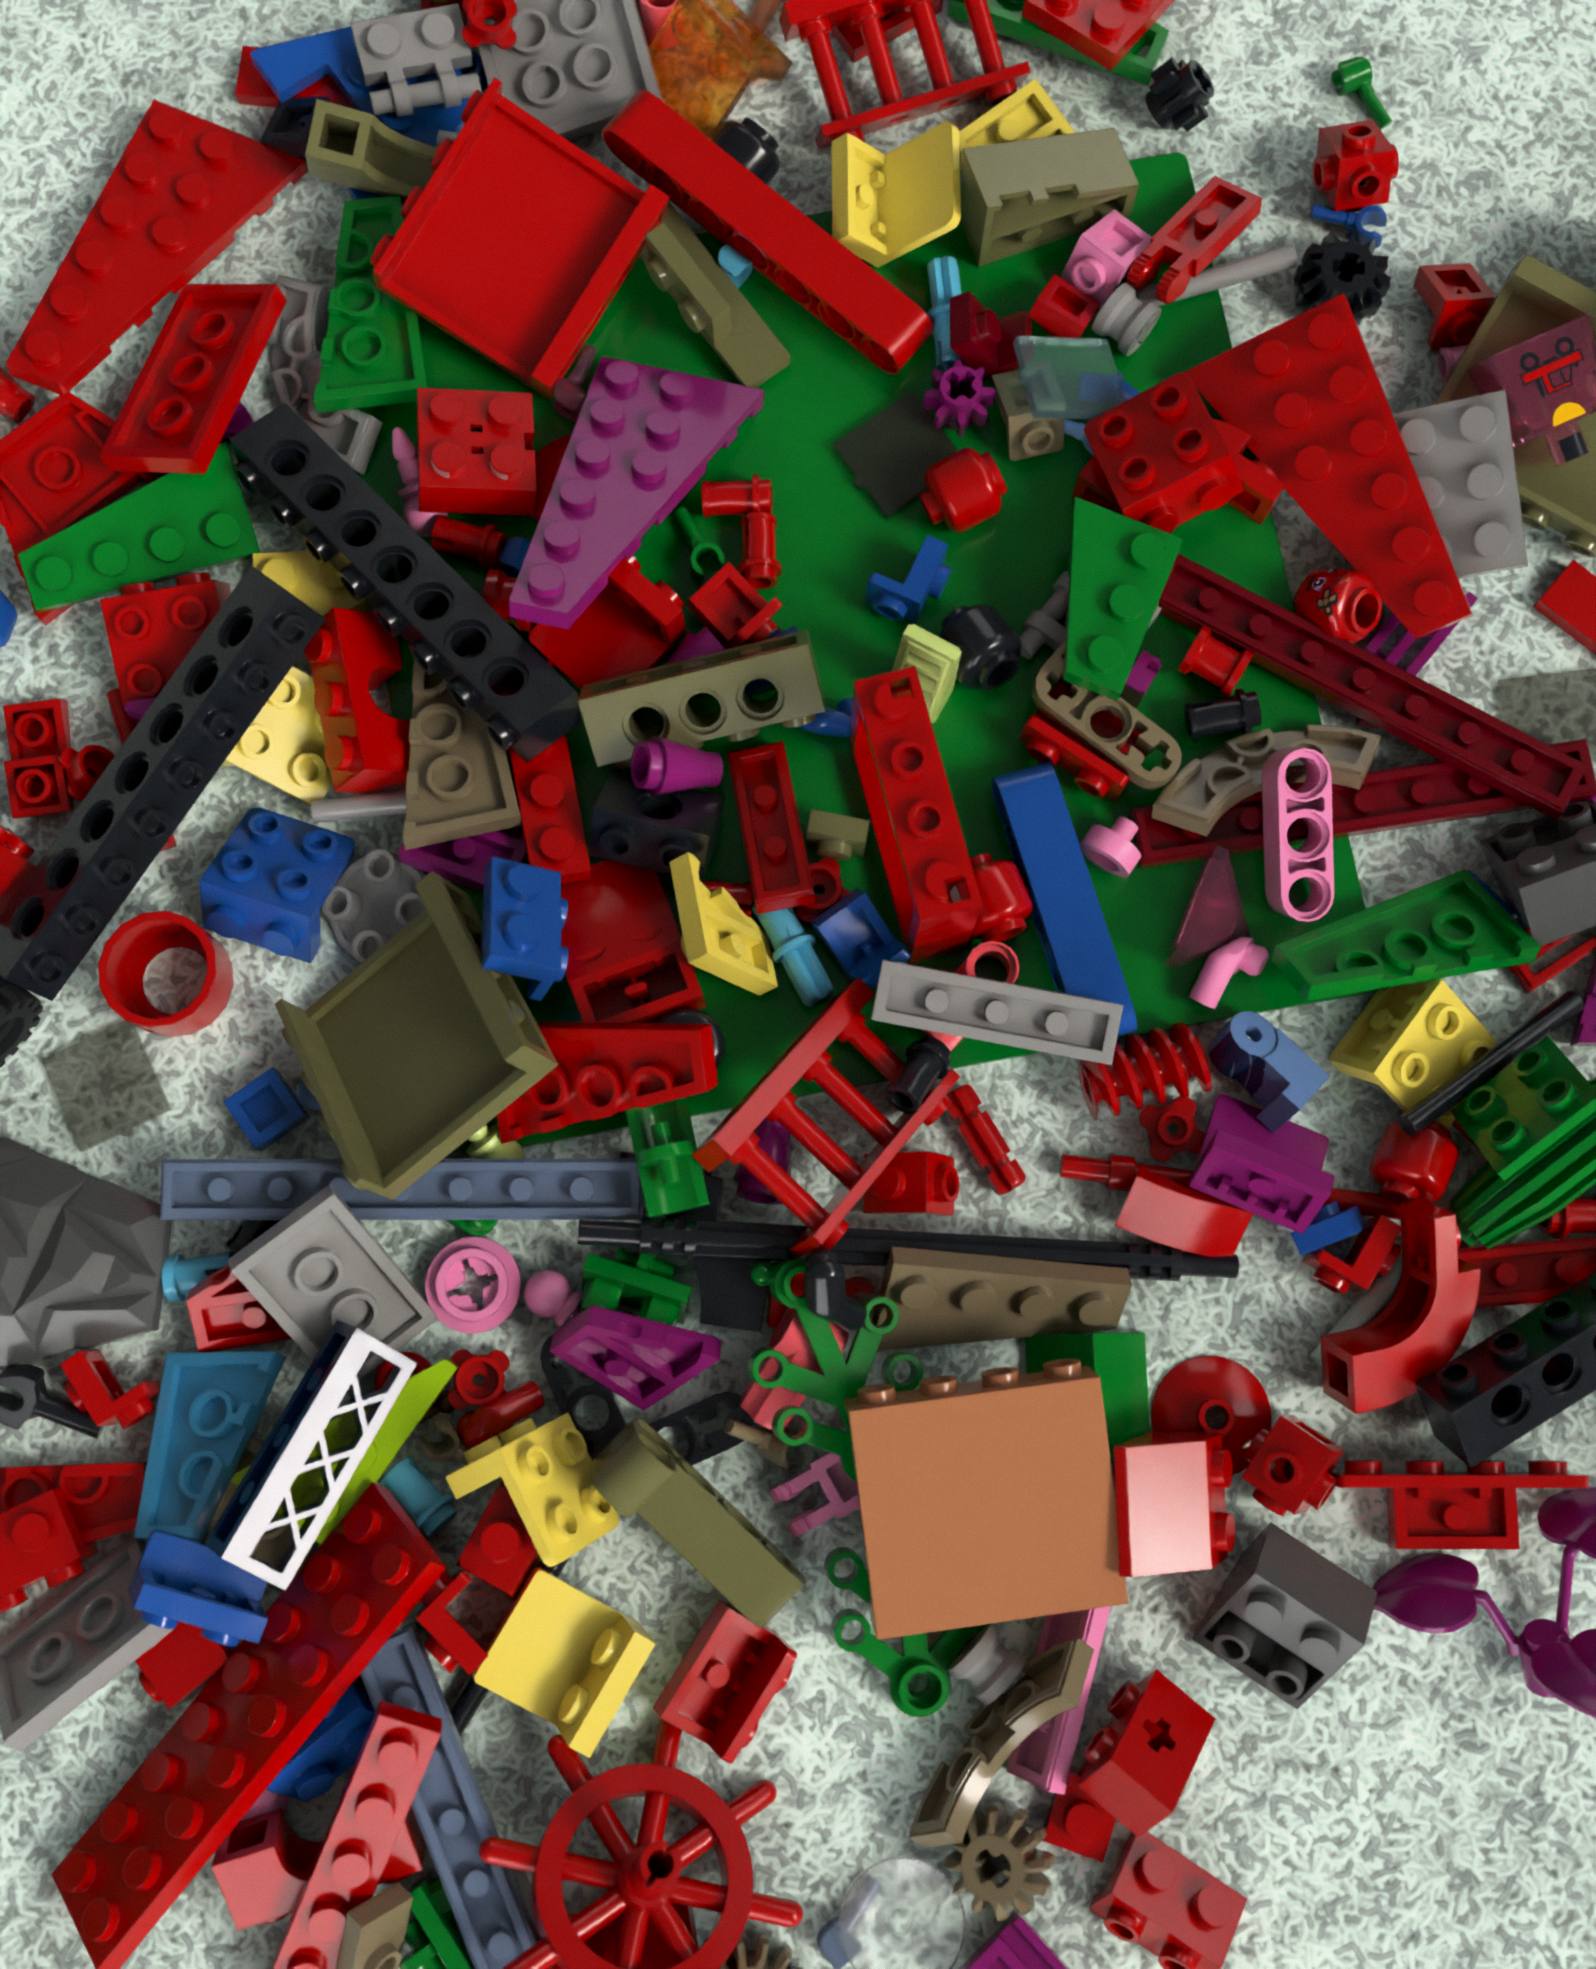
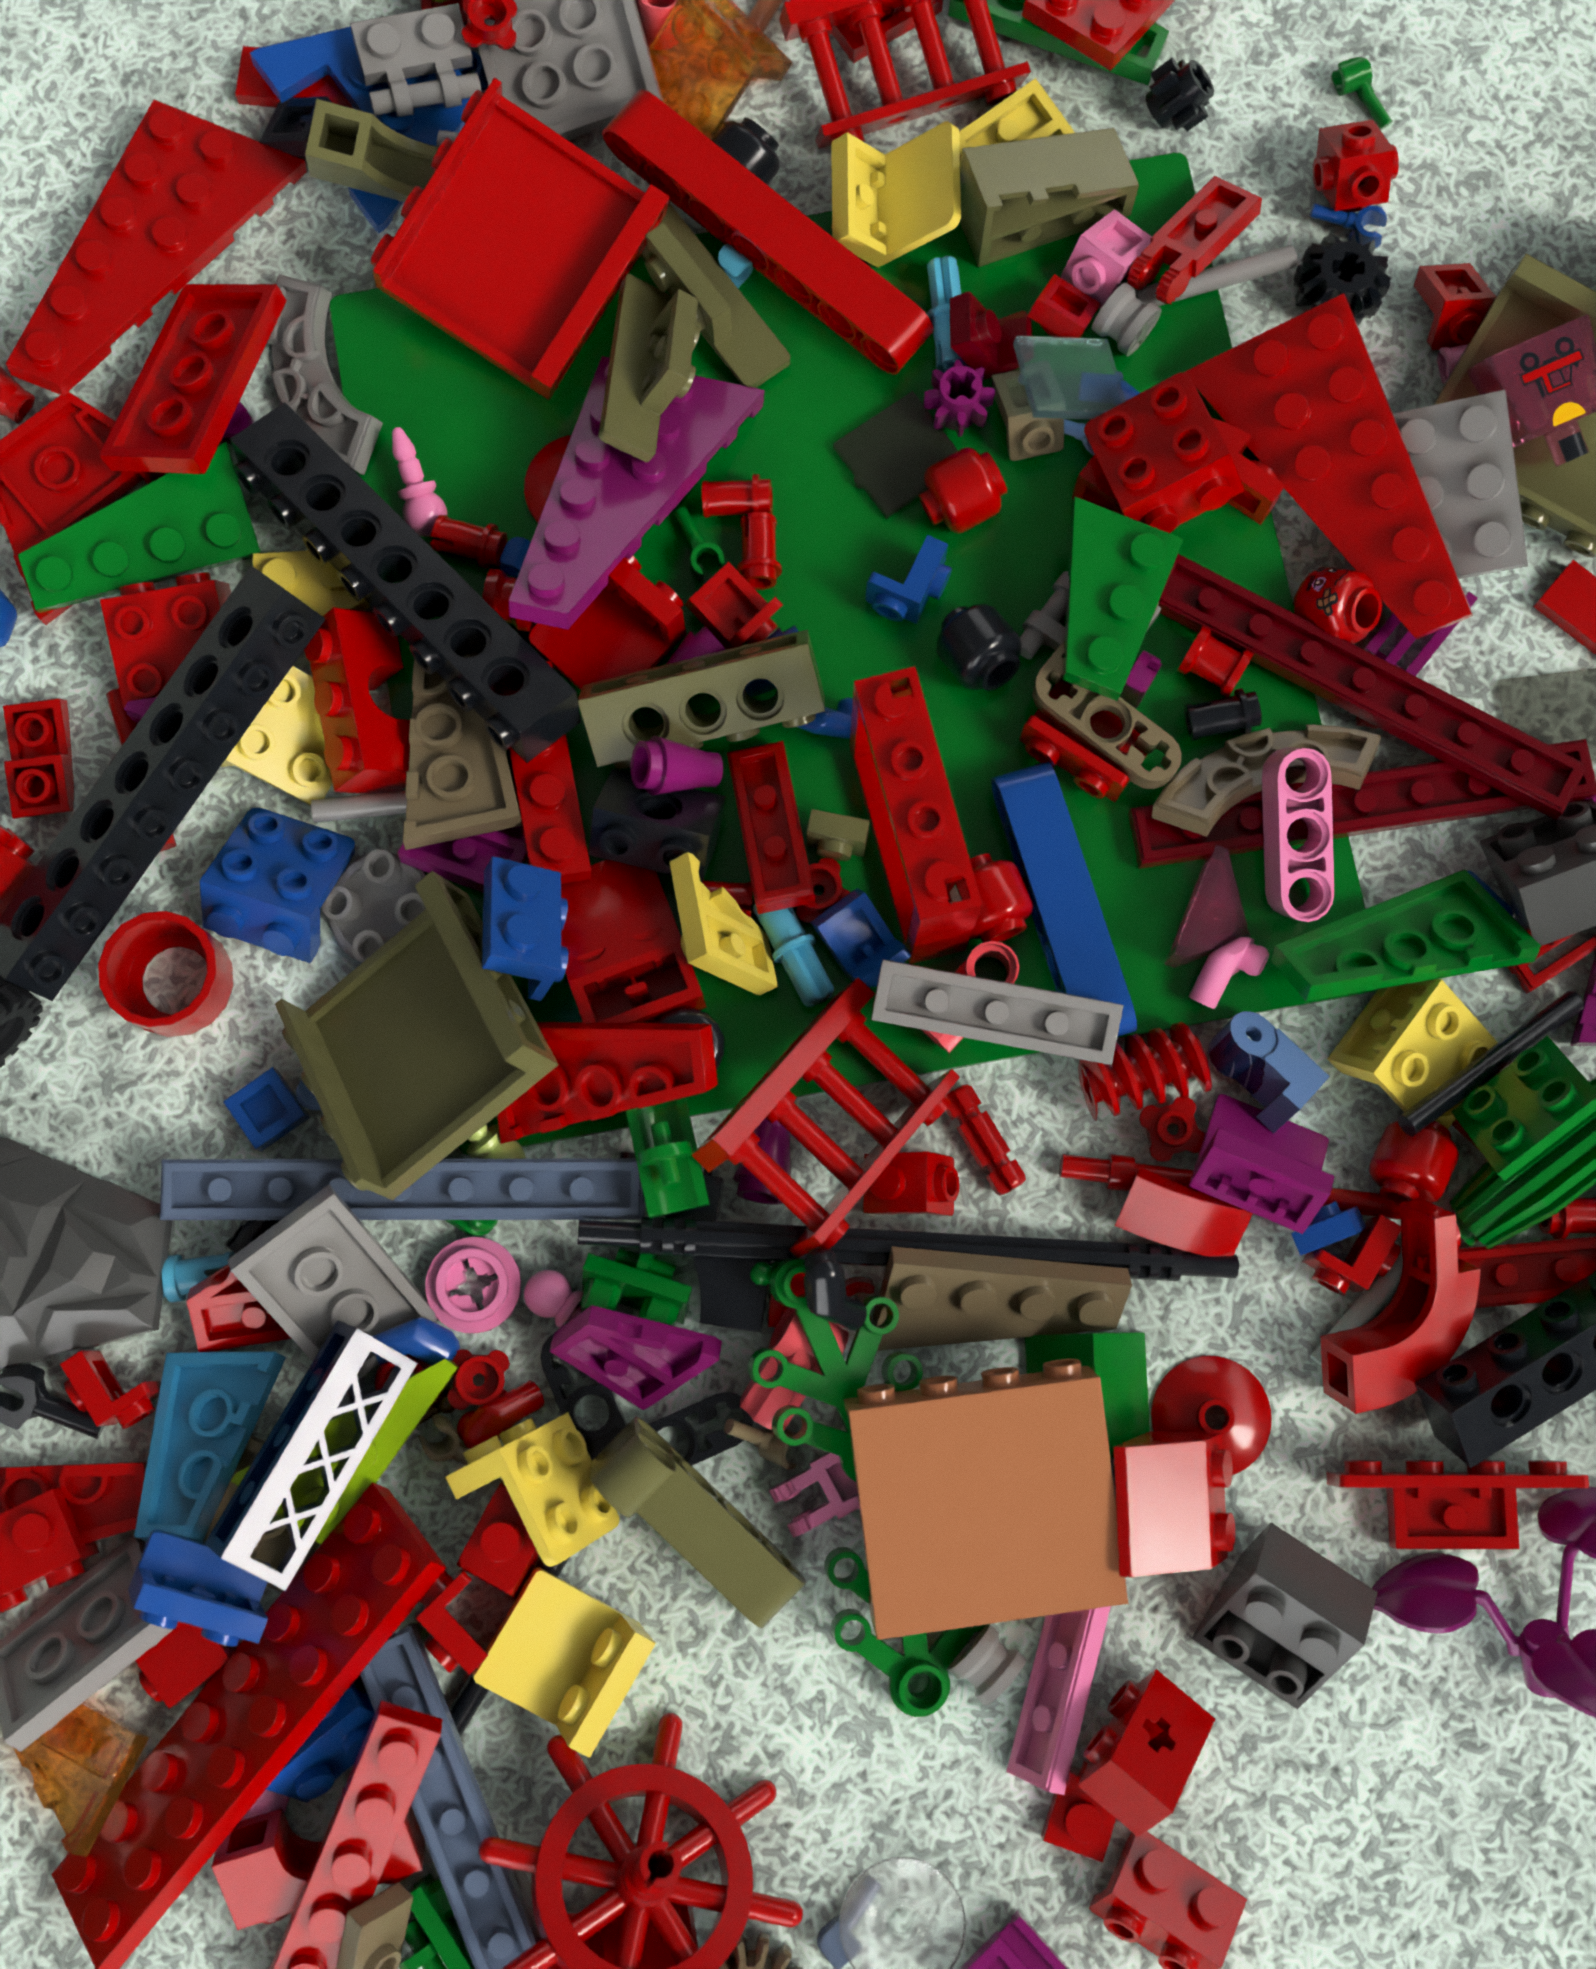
(82, 1771): none -> clear orange wing
(84, 768): red plate -> none
(106, 1085): clear smoke piece -> none
(371, 339): green wing -> none
(419, 1497): medium azure pin -> none
(421, 1340): none -> blue arm
(475, 452): red piece -> none
(568, 391): clear pink hand -> none
(647, 364): none -> olive bracket
(726, 1681): red bracket -> none
(925, 1064): black pin -> none
(935, 665): yellowish green slope -> none
(995, 1730): dark tan tile -> none
(1002, 1885): dark tan gear -> none
(1112, 847): bright pink tile -> none
(1312, 1460): red brick -> none

